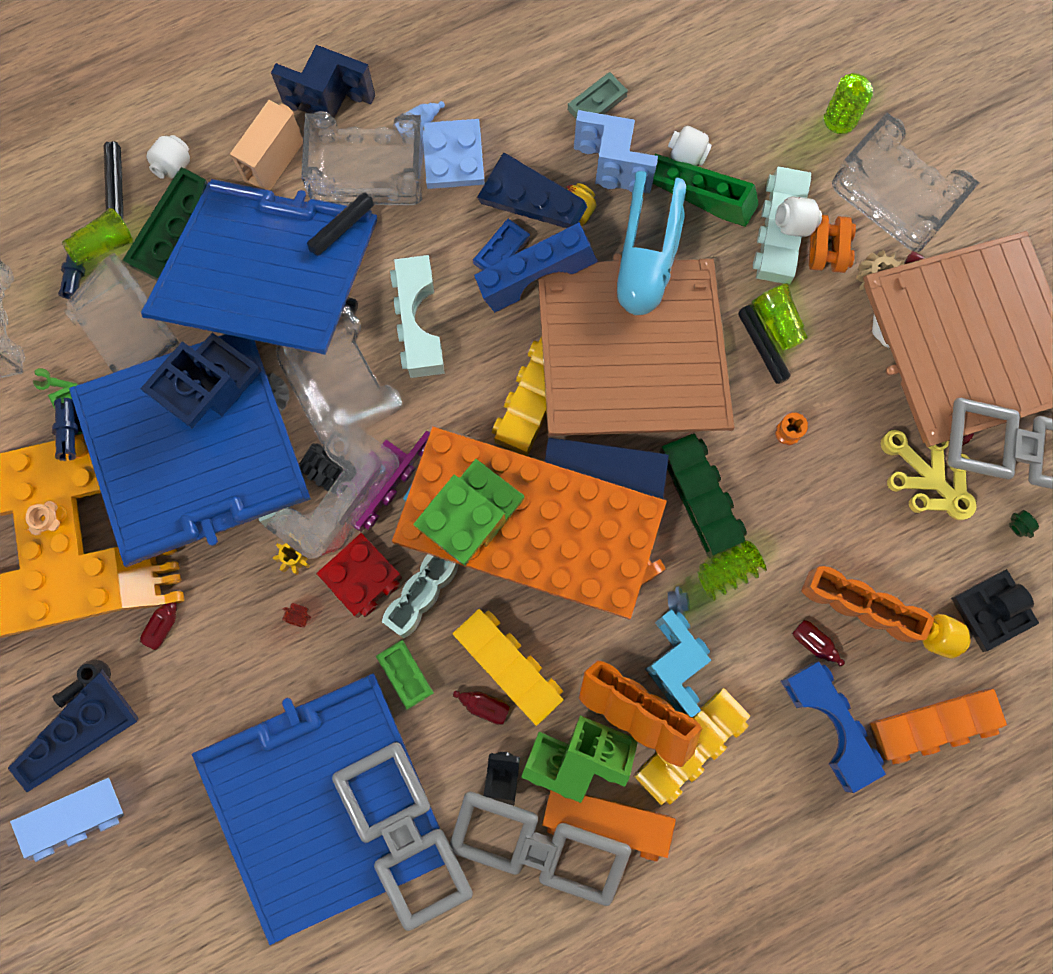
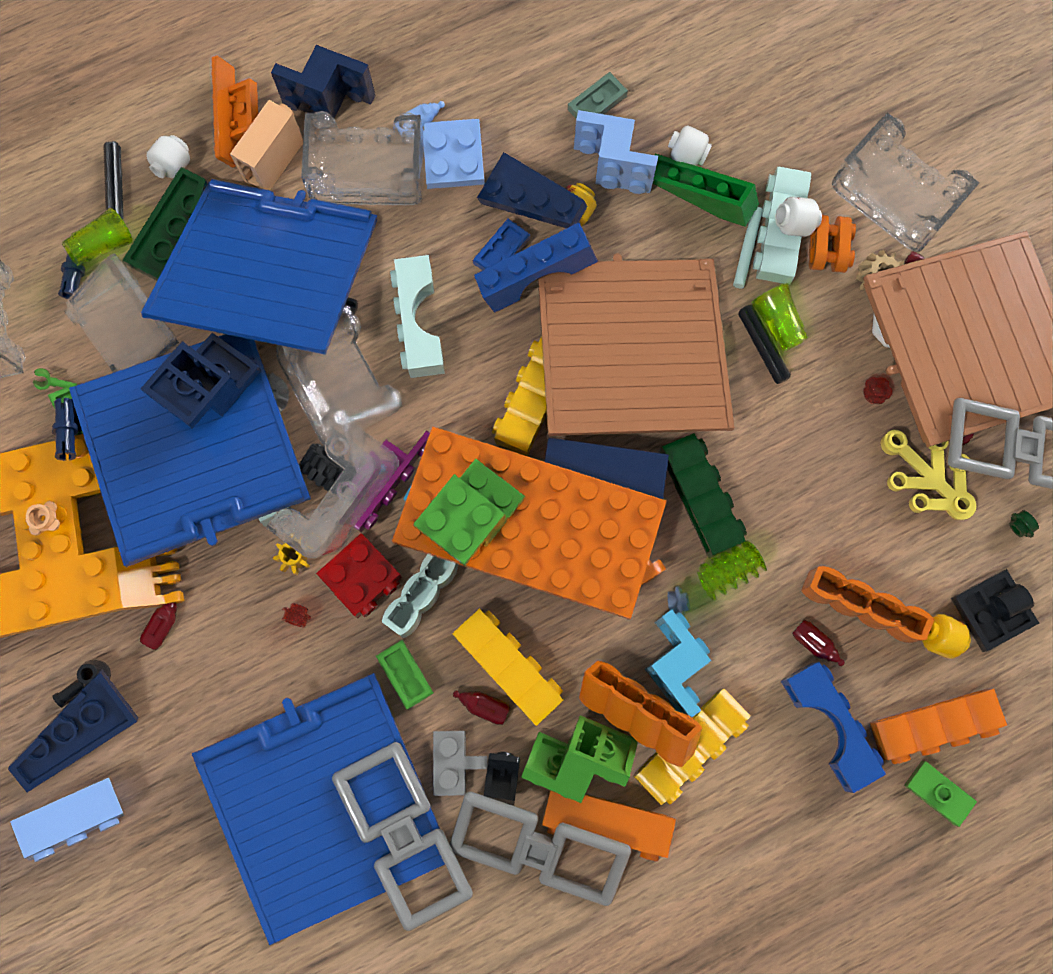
(233, 108): none -> orange bracket
(340, 224): black axle -> none
(451, 763): none -> light grey plate
(645, 271): medium azure piece -> none
(747, 249): none -> light aqua bar
(794, 420): orange bush -> none
(848, 103): clear neon green piece -> none
(872, 395): none -> clear red plate
(940, 793): none -> bright green plate

